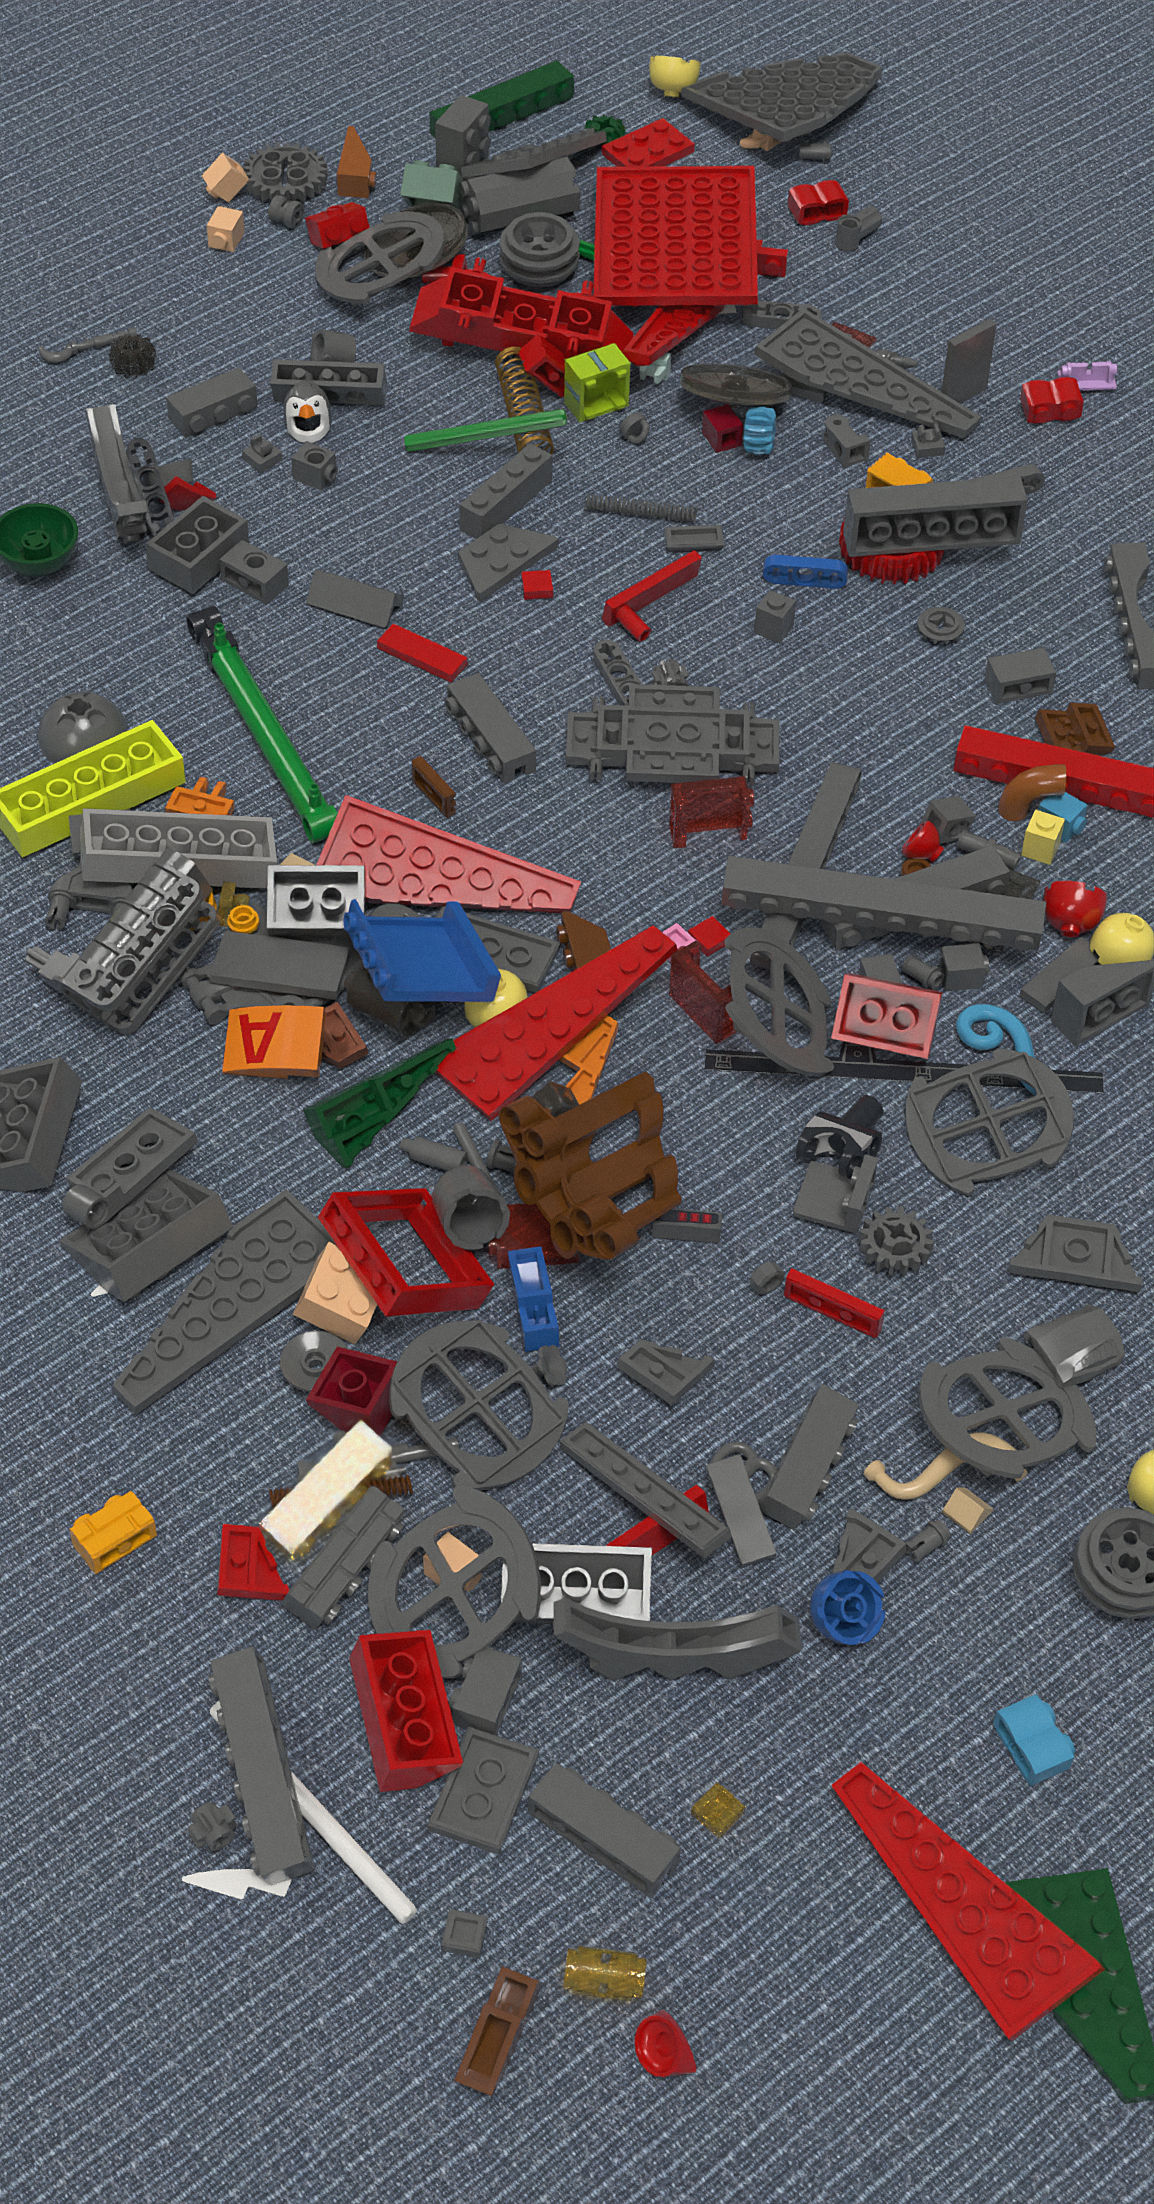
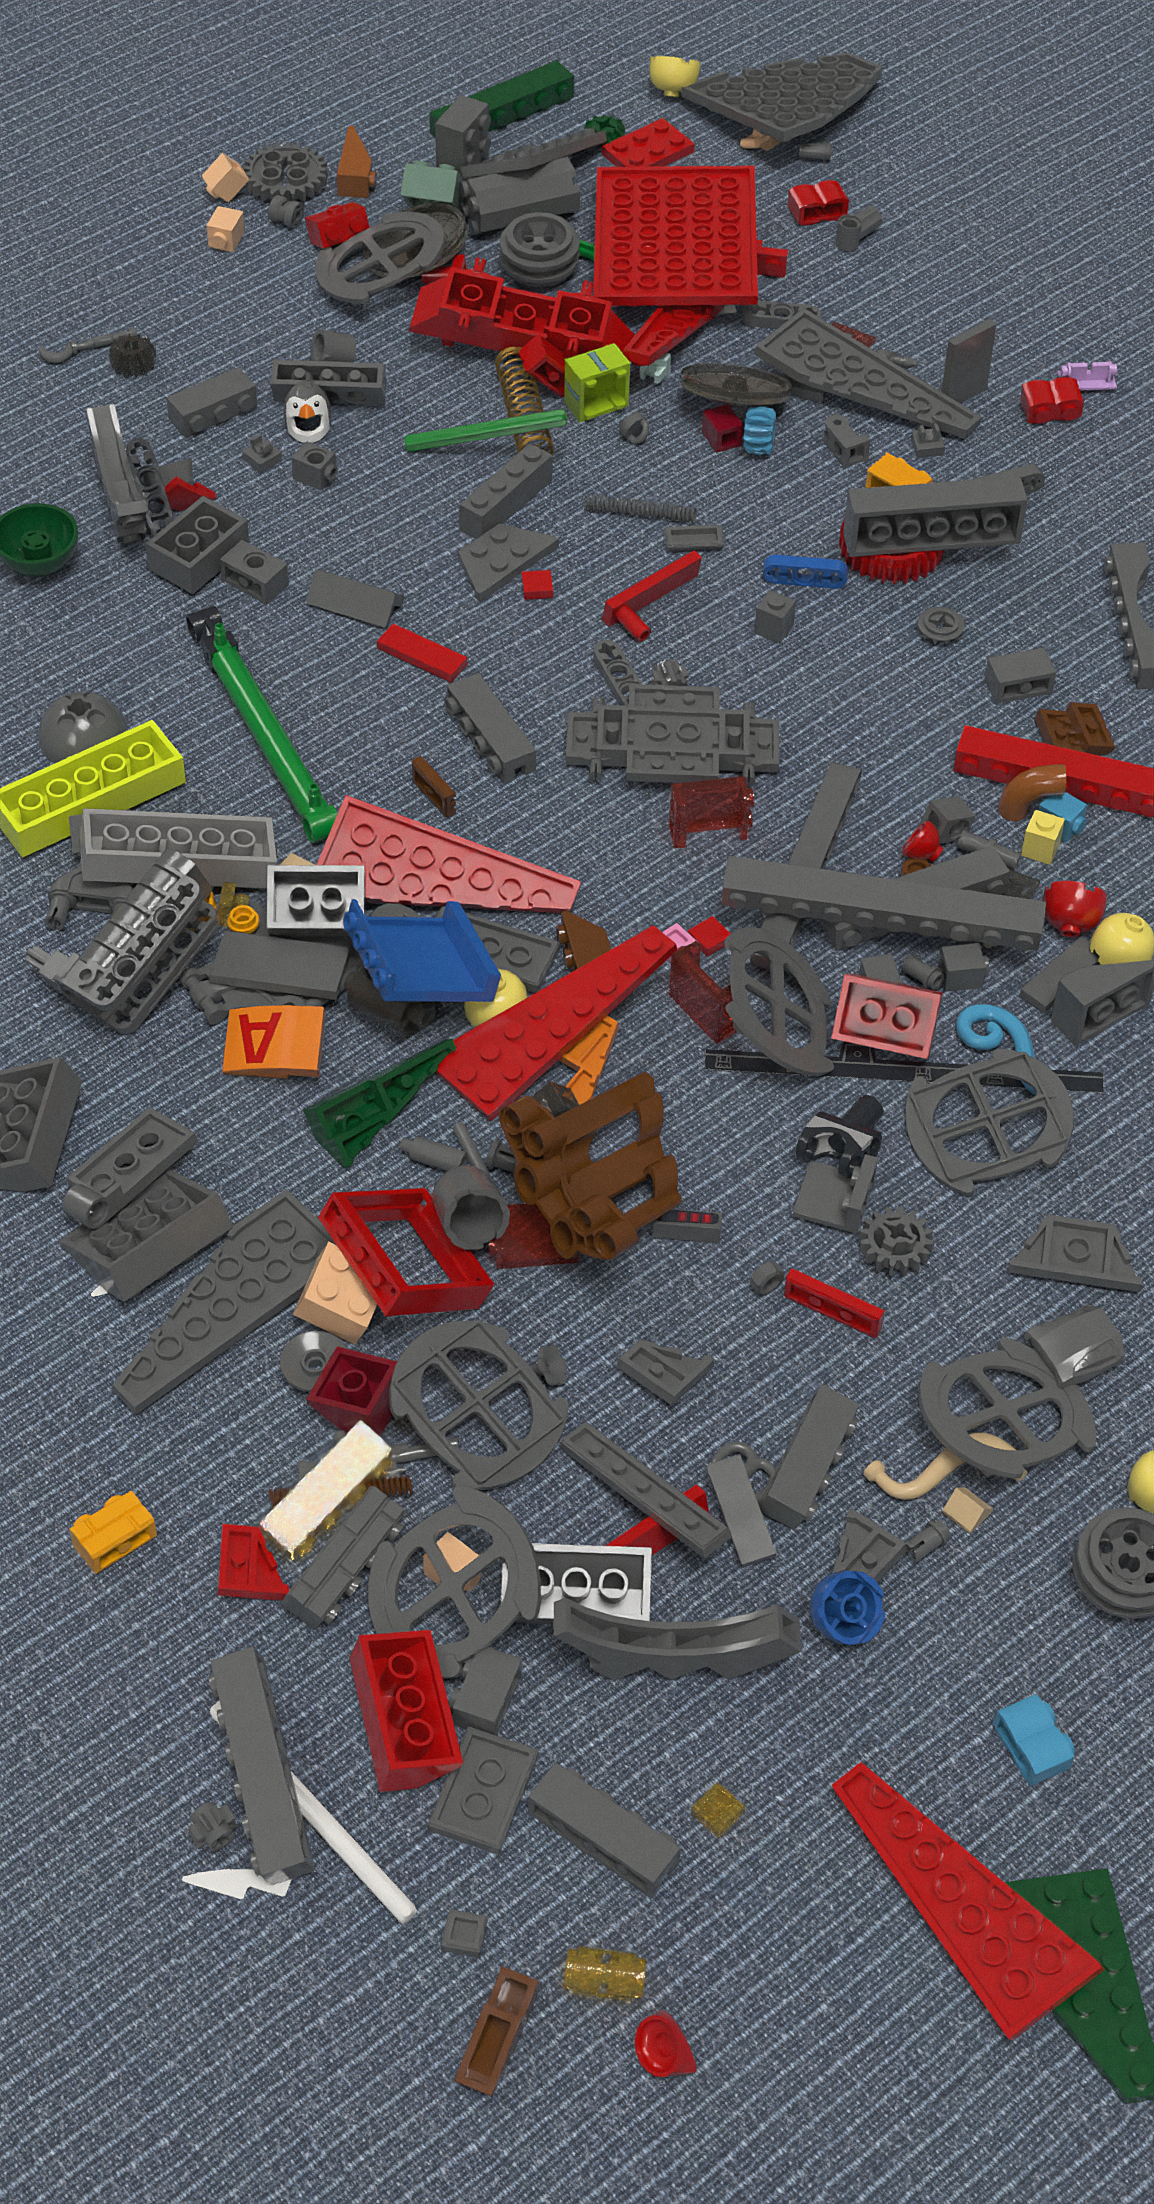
(198, 802): orange hinge -> none
(341, 1041): copper wing -> none
(533, 1298): blue slope -> none

